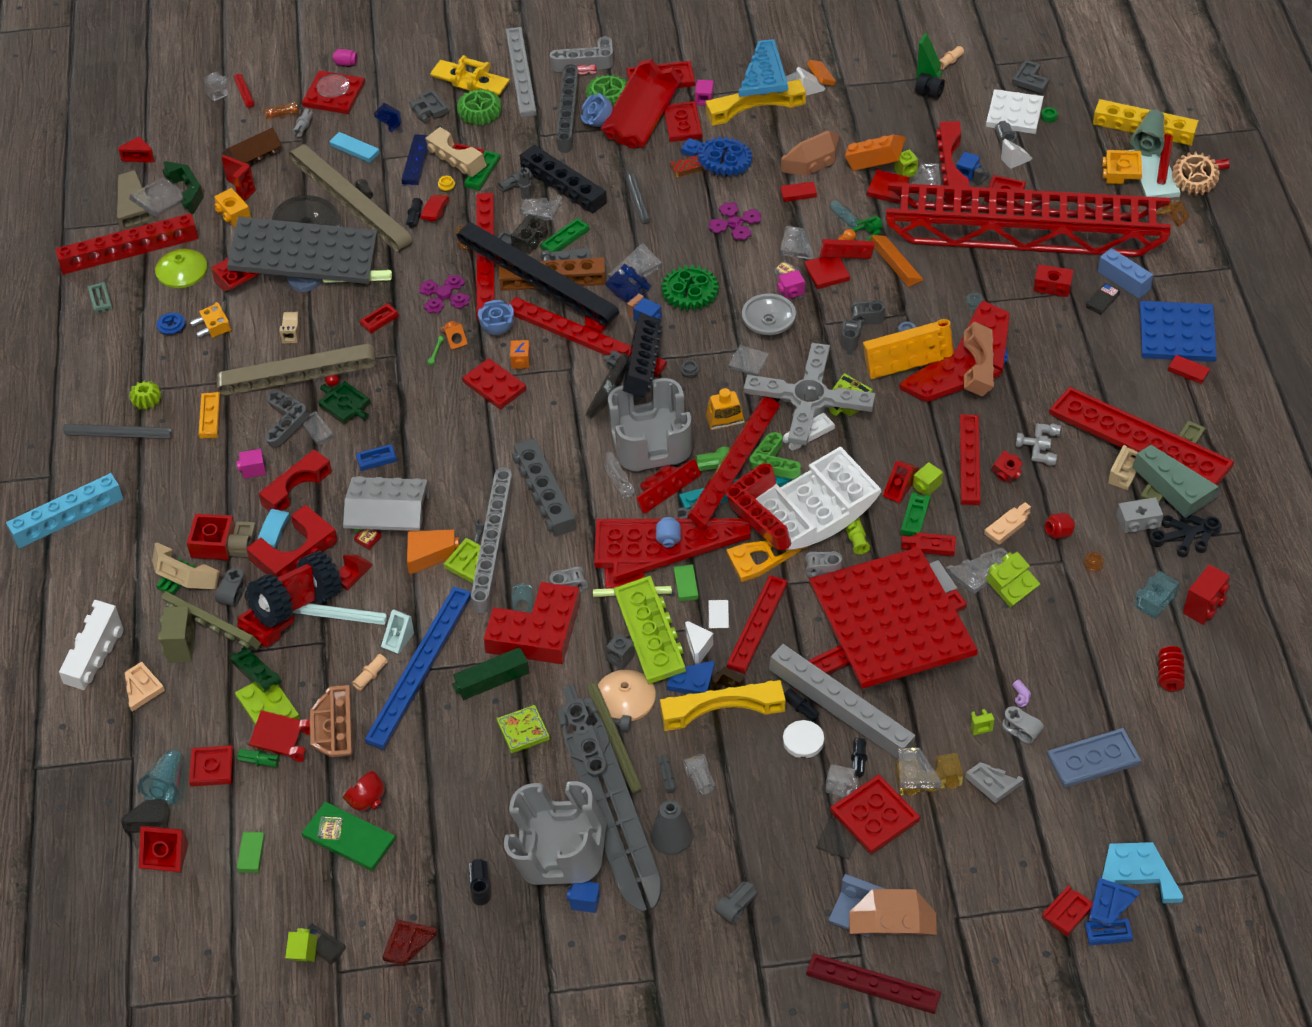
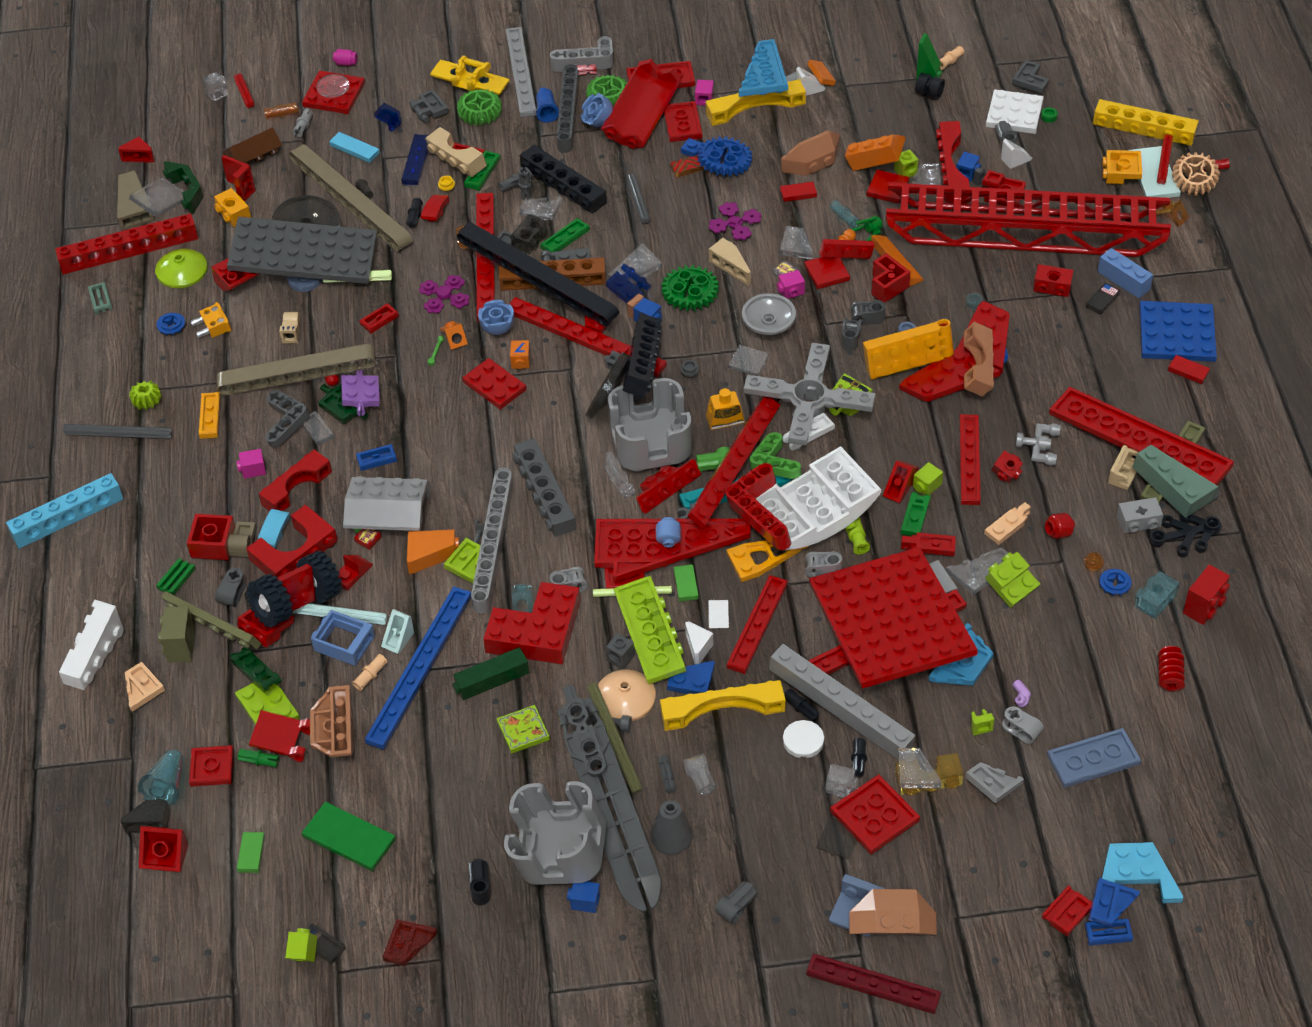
(200, 577): tan slope -> none
(330, 828): clear tile -> none
(334, 619): none -> medium blue window
(360, 391): none -> medium lavender plate
(366, 793): red cylinder -> none
(546, 106): none -> blue plant
(728, 258): none -> tan slope
(728, 679): dark brown bracket -> none
(889, 278): none -> red brick
(965, 670): none -> dark azure wing
(993, 179): none -> red tile
(1123, 580): none -> blue gear
(1149, 134): sand green cone -> none

